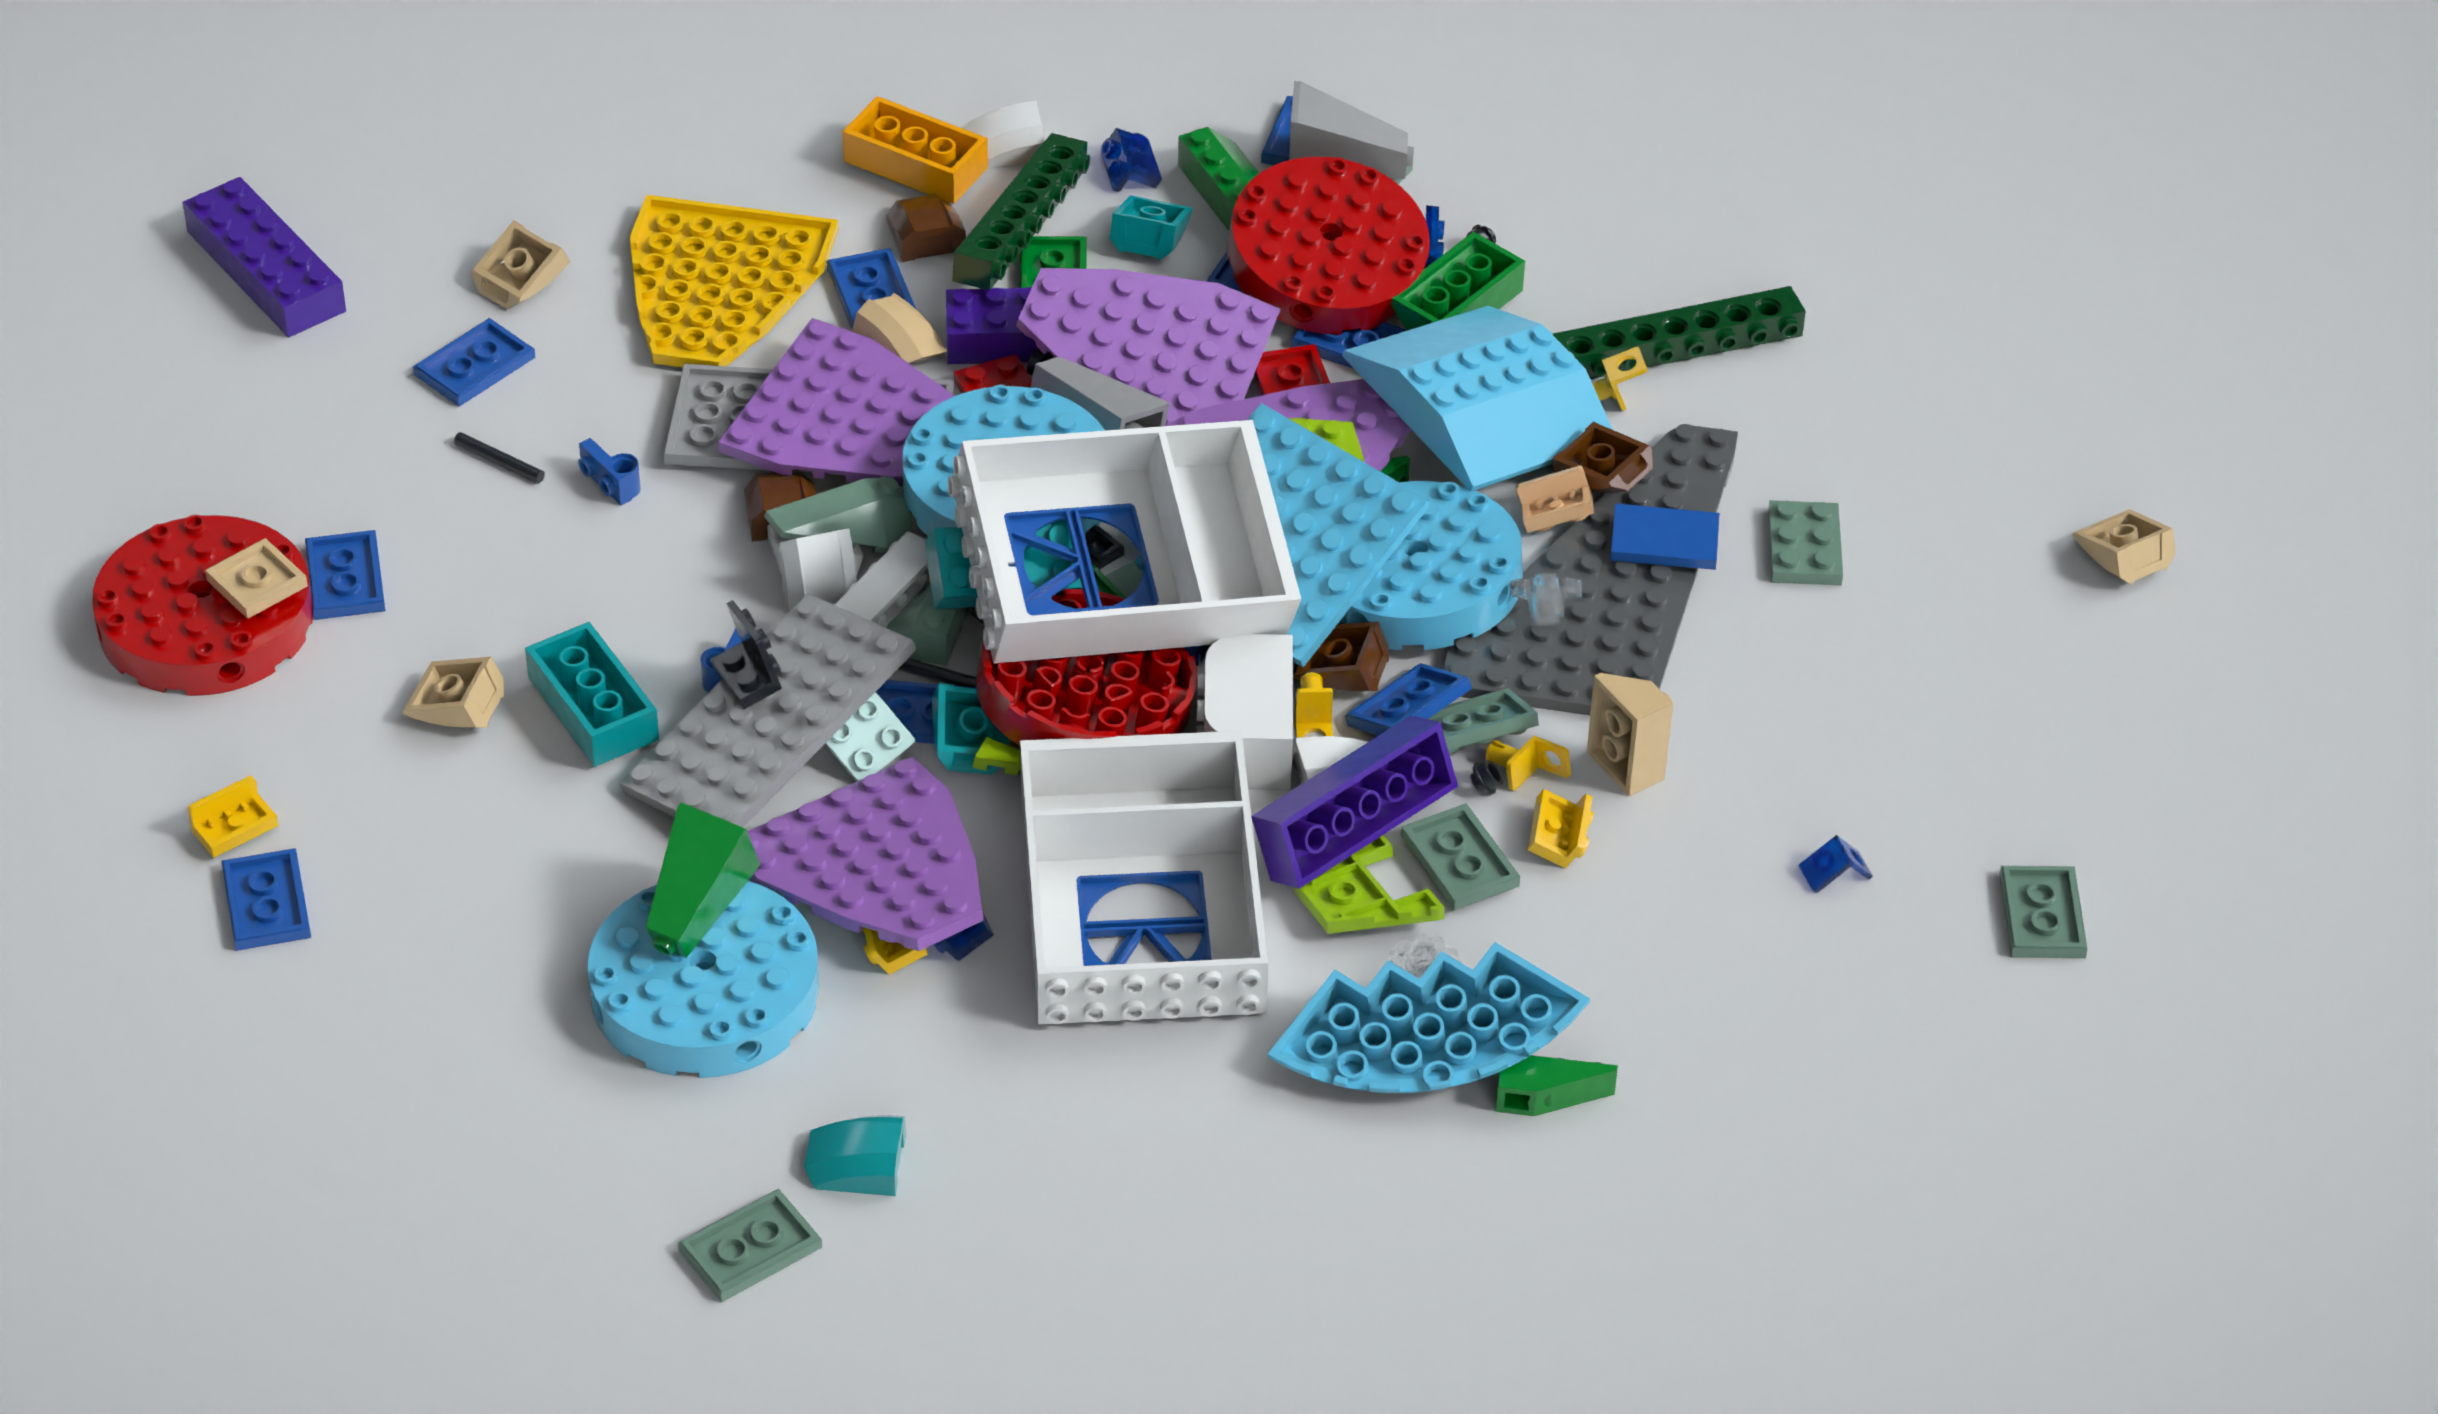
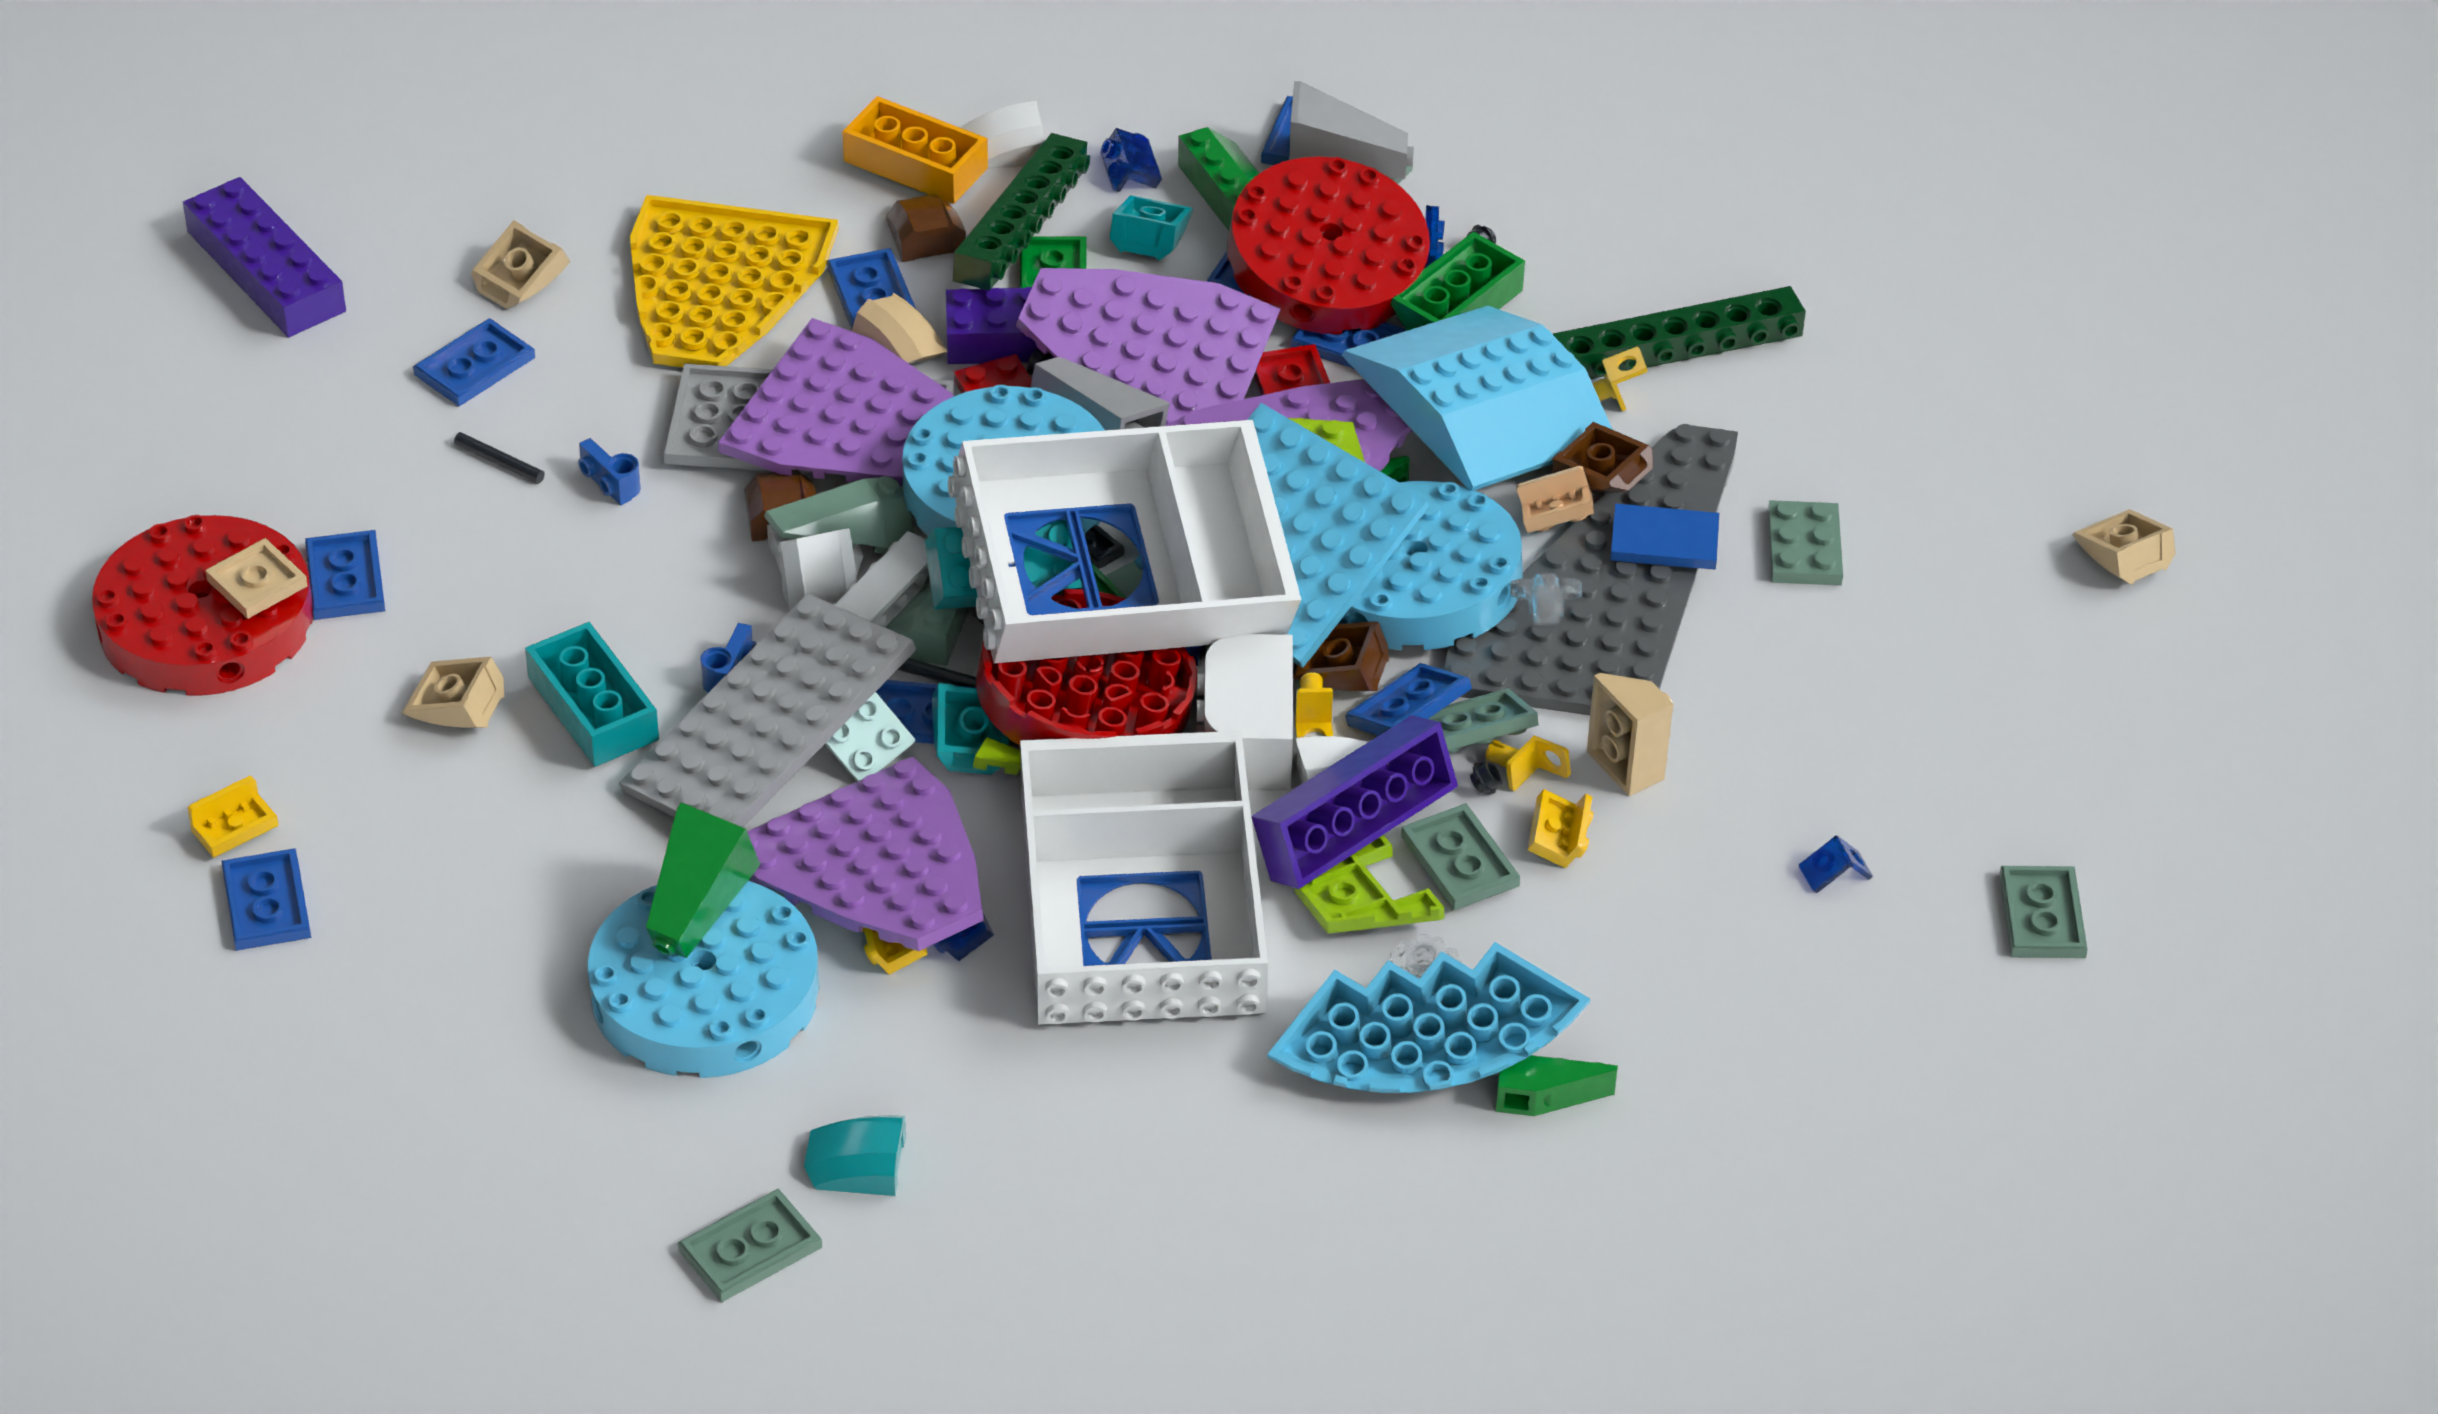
(747, 666): black bracket -> none

